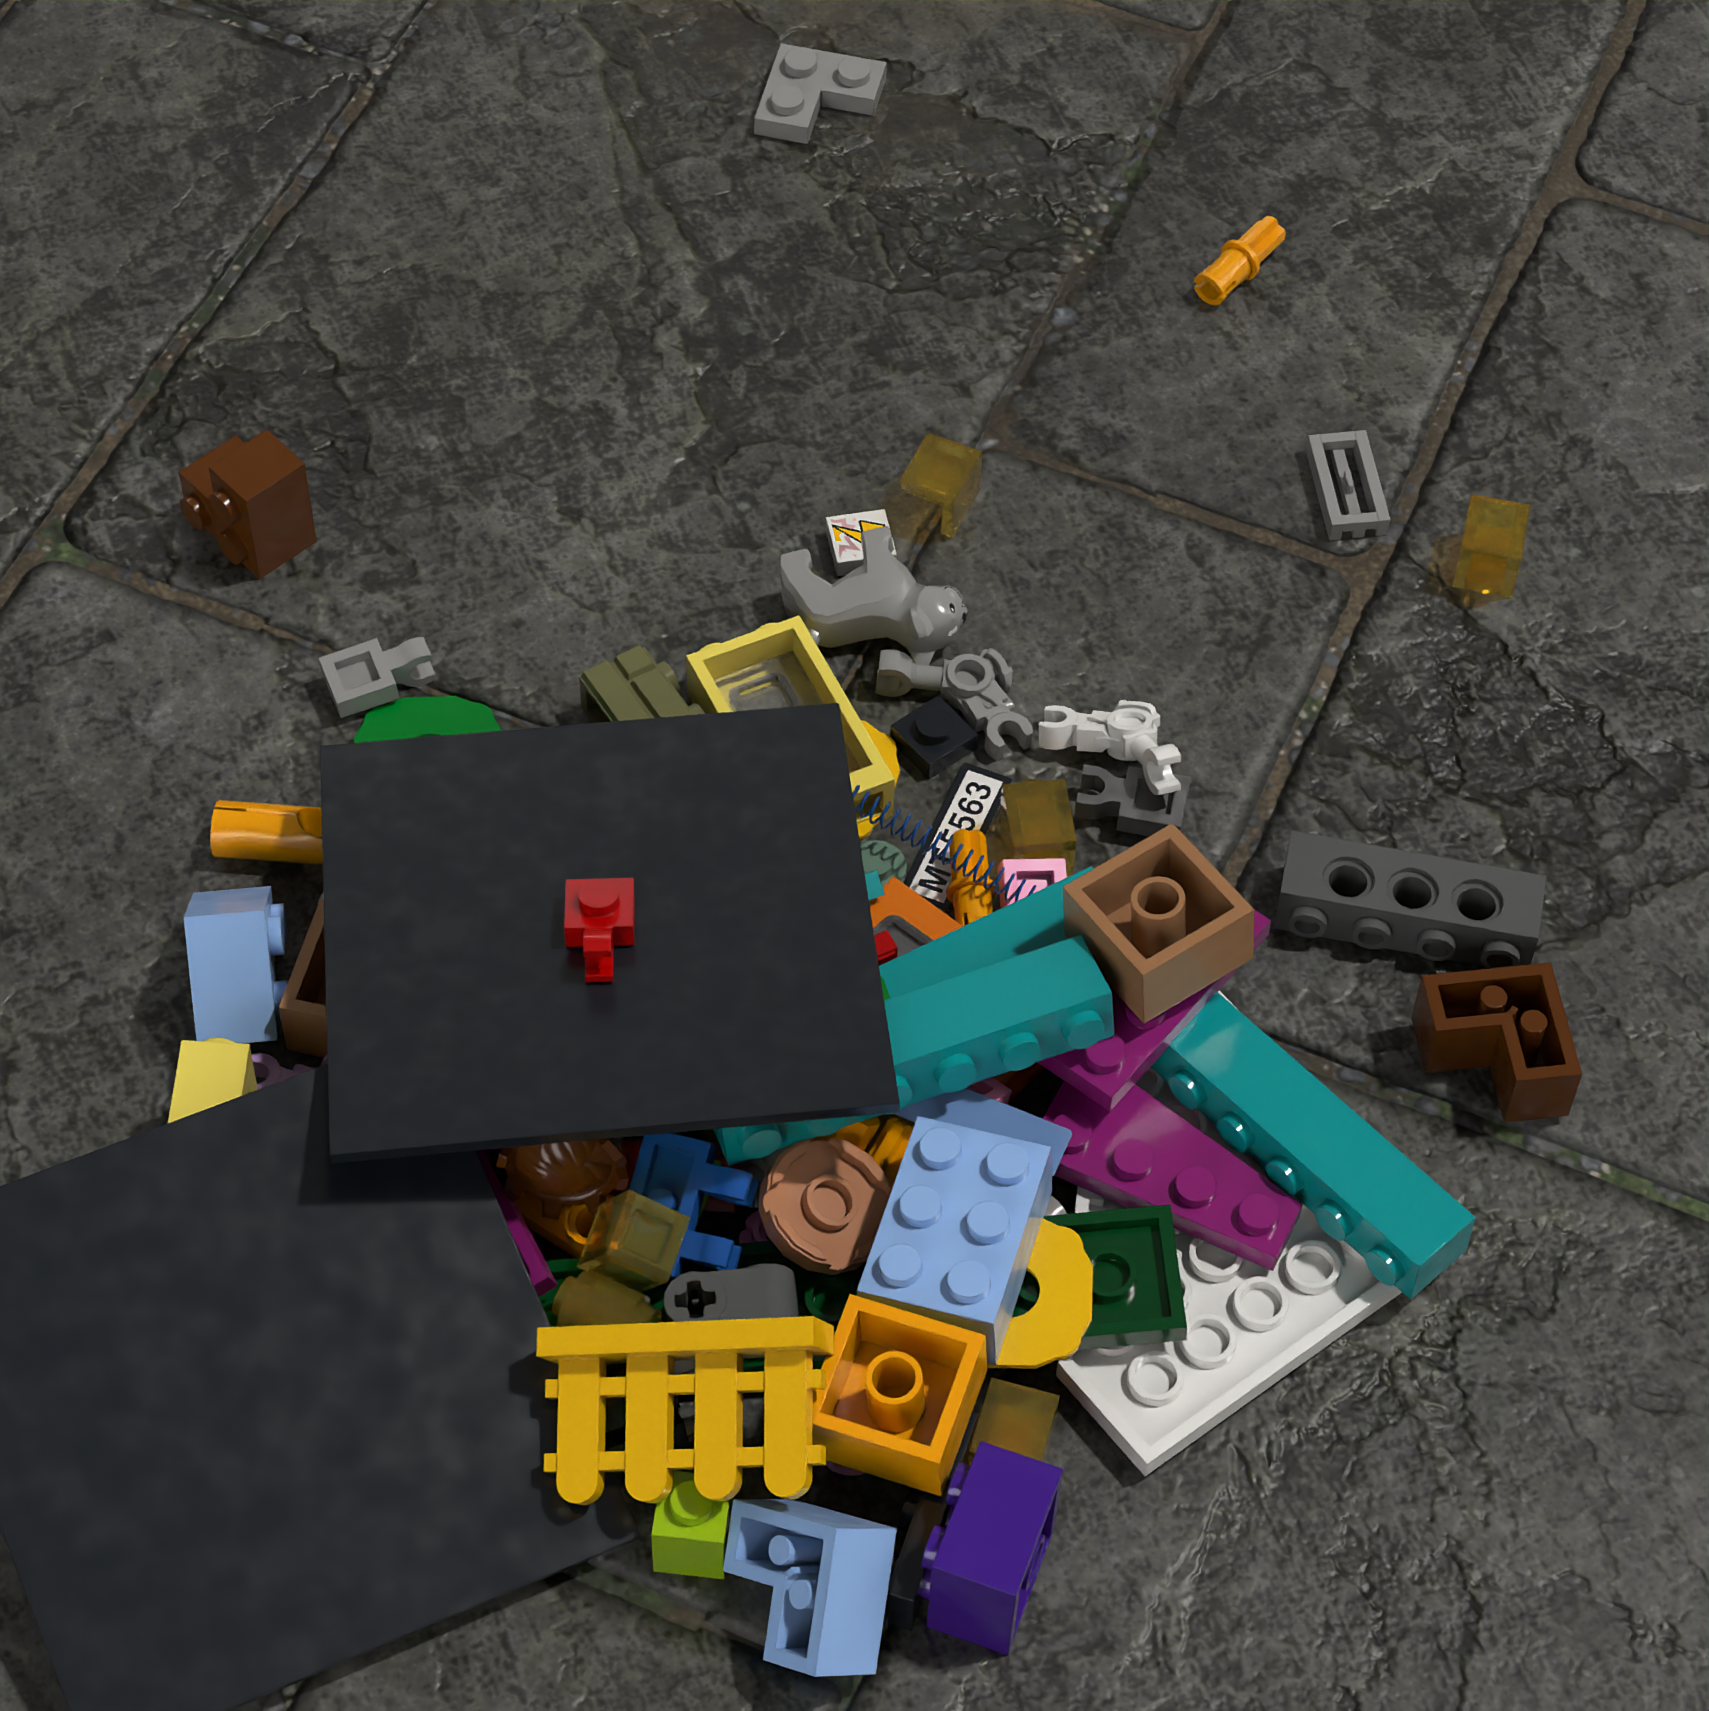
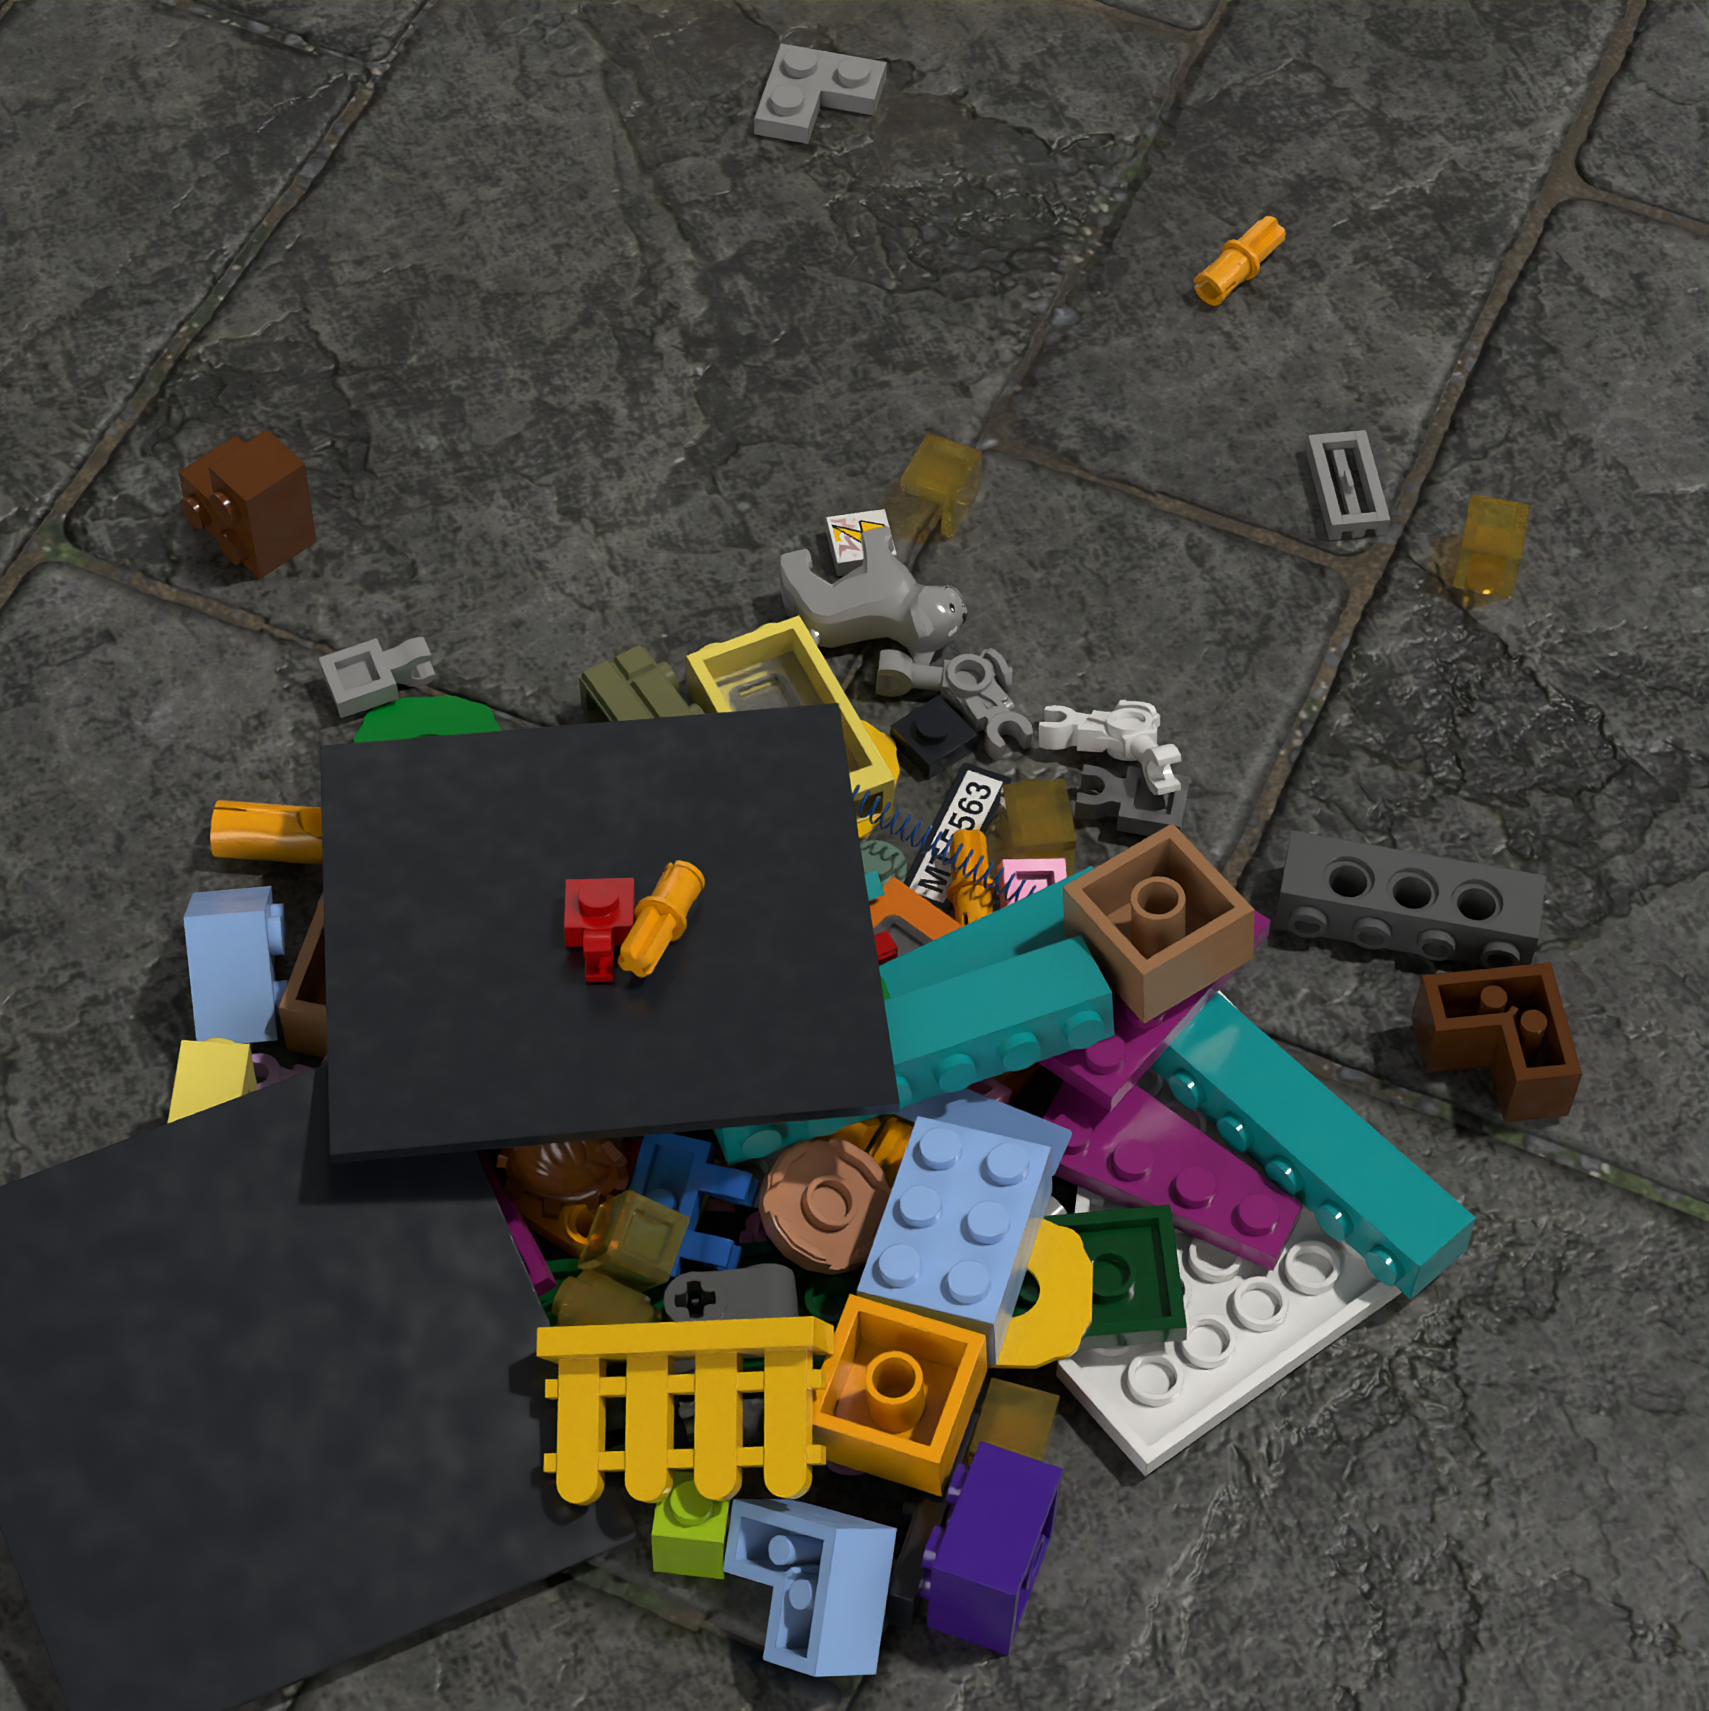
(661, 917): none -> light orange axle

